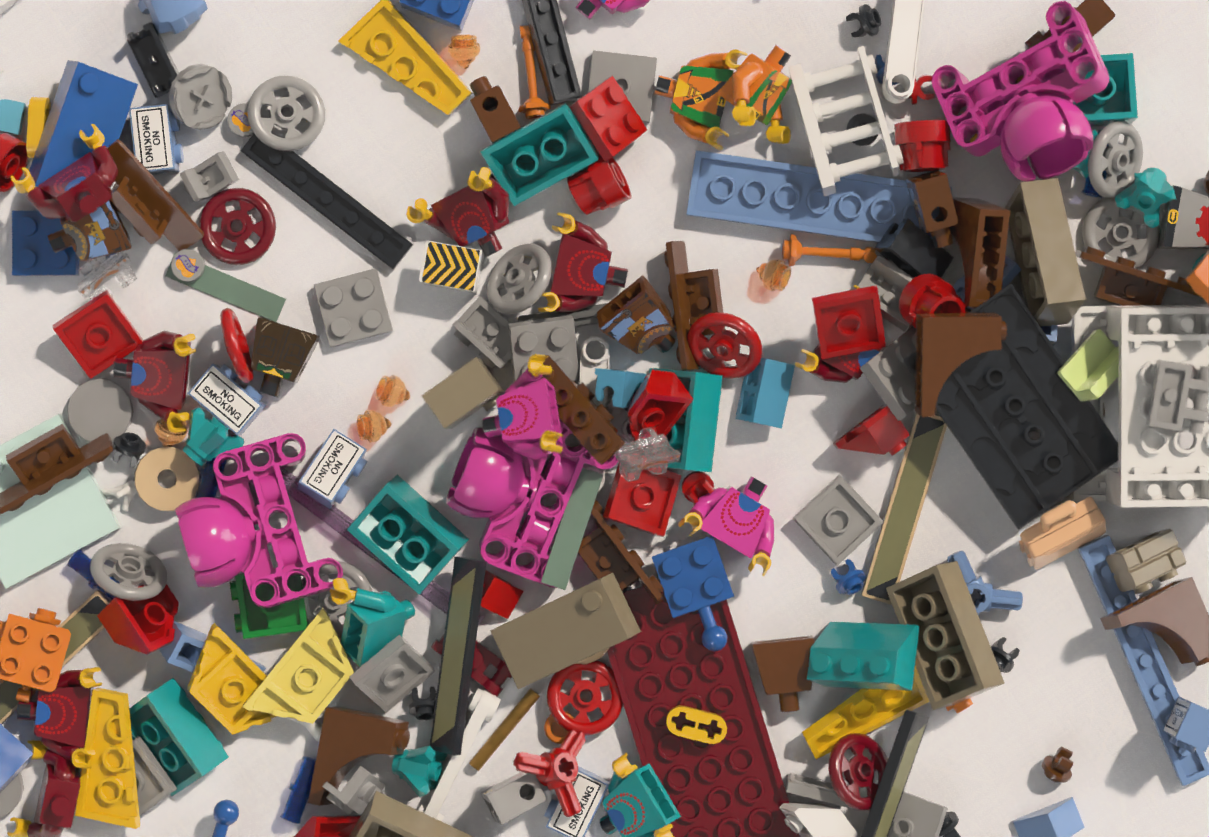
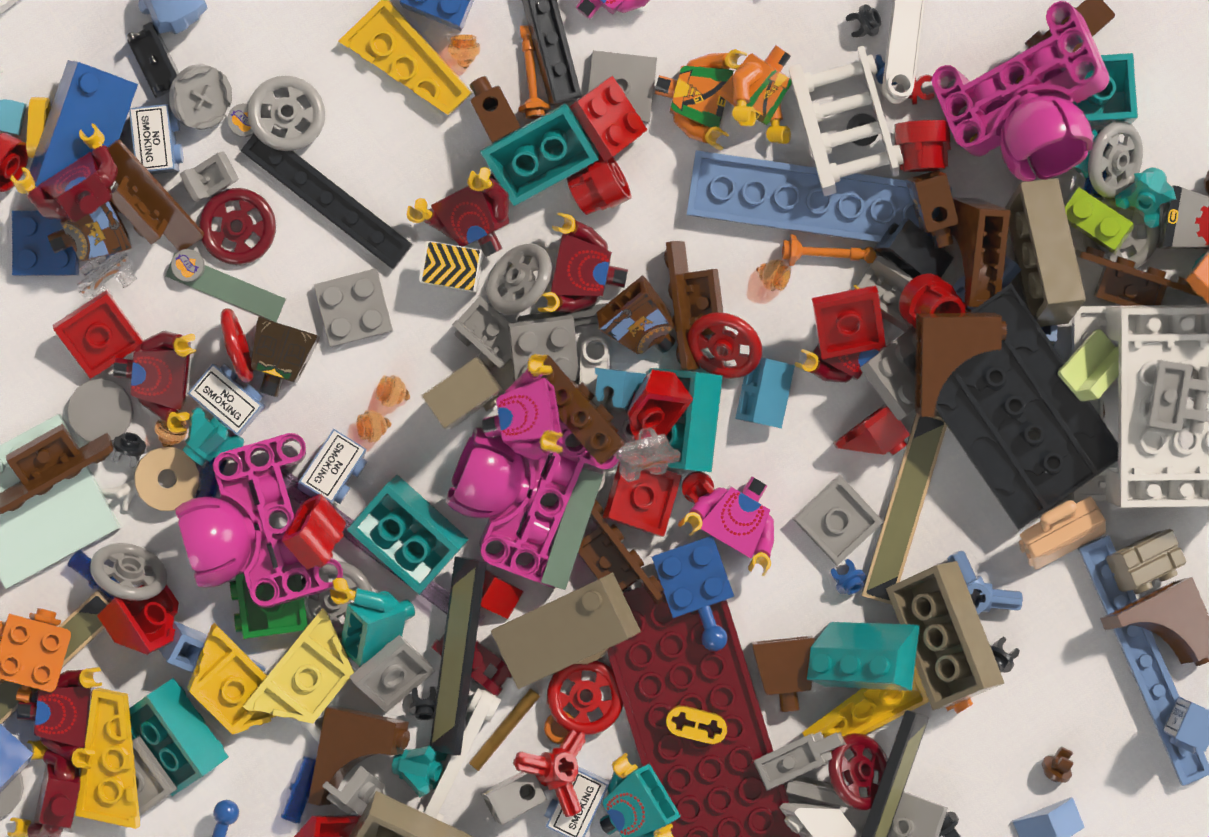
(314, 532): none -> red brick
(797, 758): none -> light grey hinge
(1098, 221): none -> lime brick

